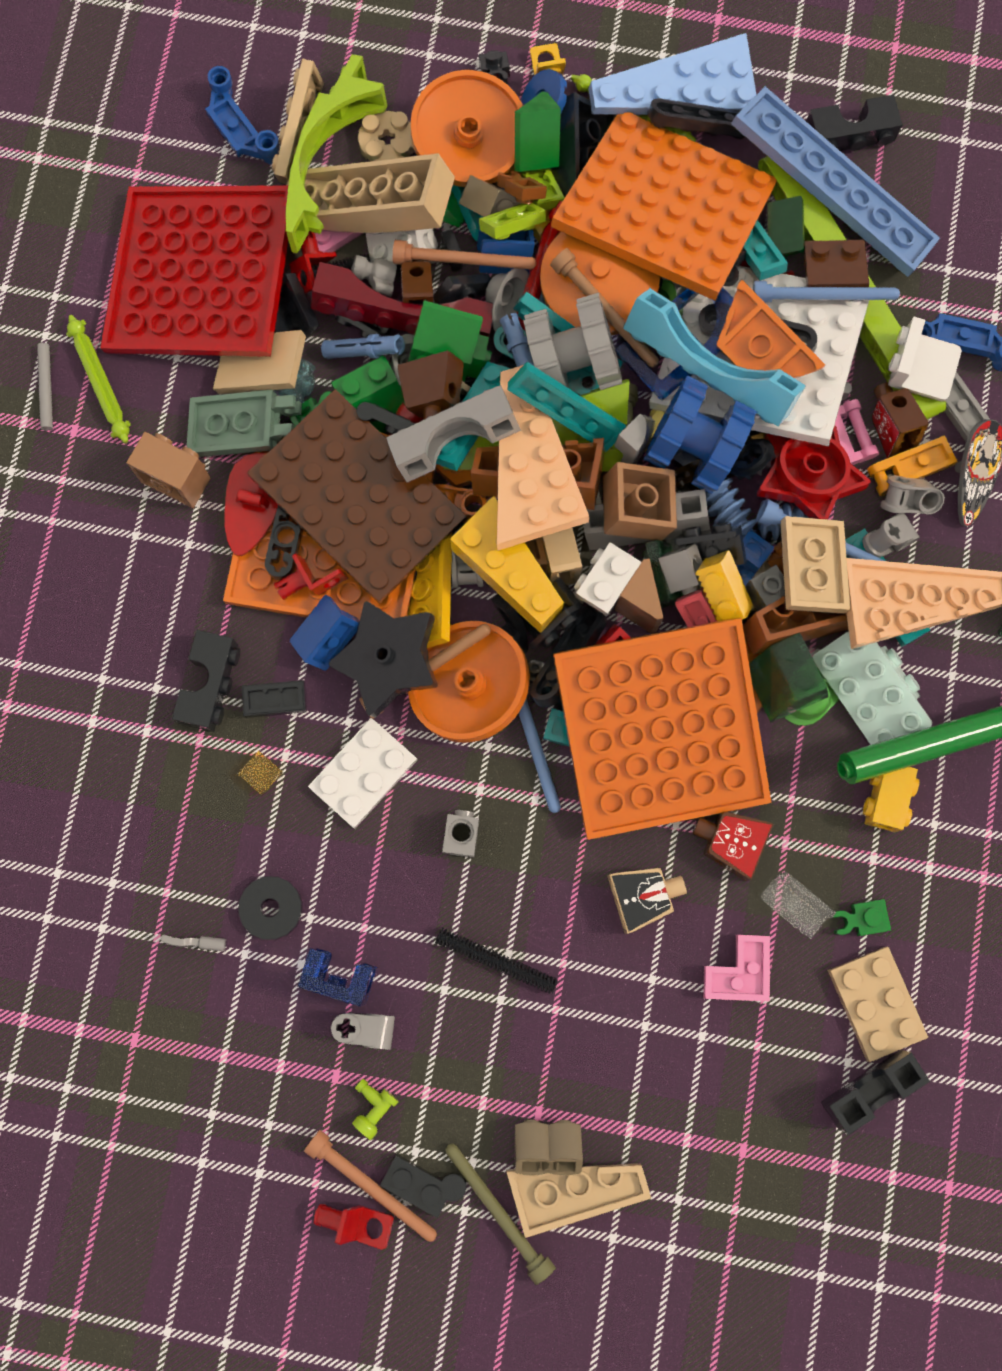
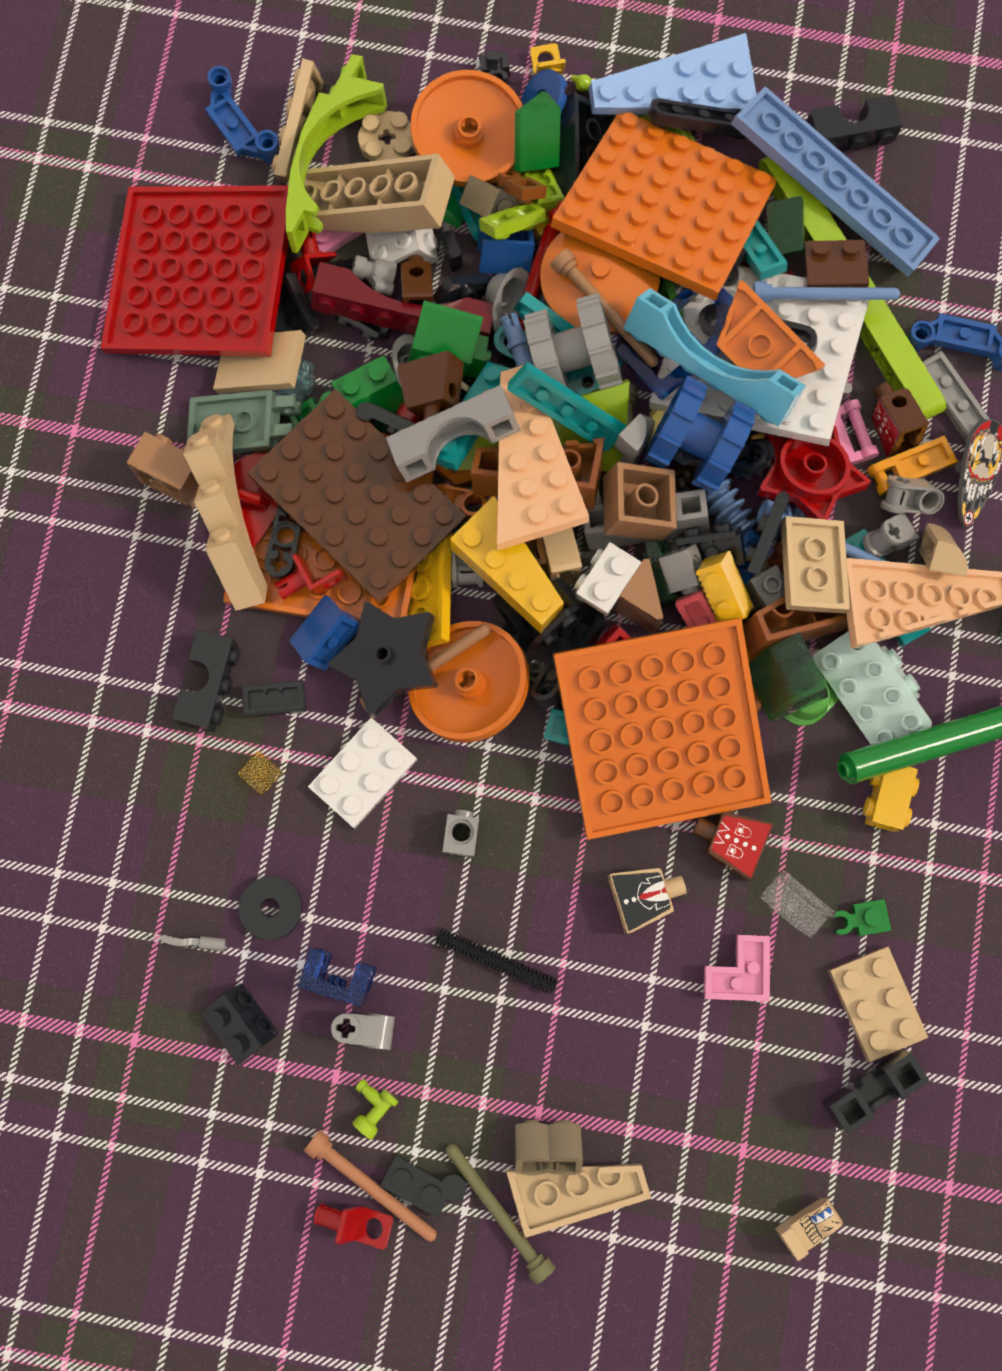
(45, 395): light grey bar -> none
(98, 379): lime wheel -> none
(217, 499): none -> tan arch
(239, 1023): none -> black bracket
(372, 346): medium blue pin -> none
(407, 252): nougat piece -> none
(539, 758): medium blue piece -> none
(767, 528): none -> black hinge
(809, 1227): none -> tan leg
(923, 363): white bracket -> none
(941, 551): none -> tan brick

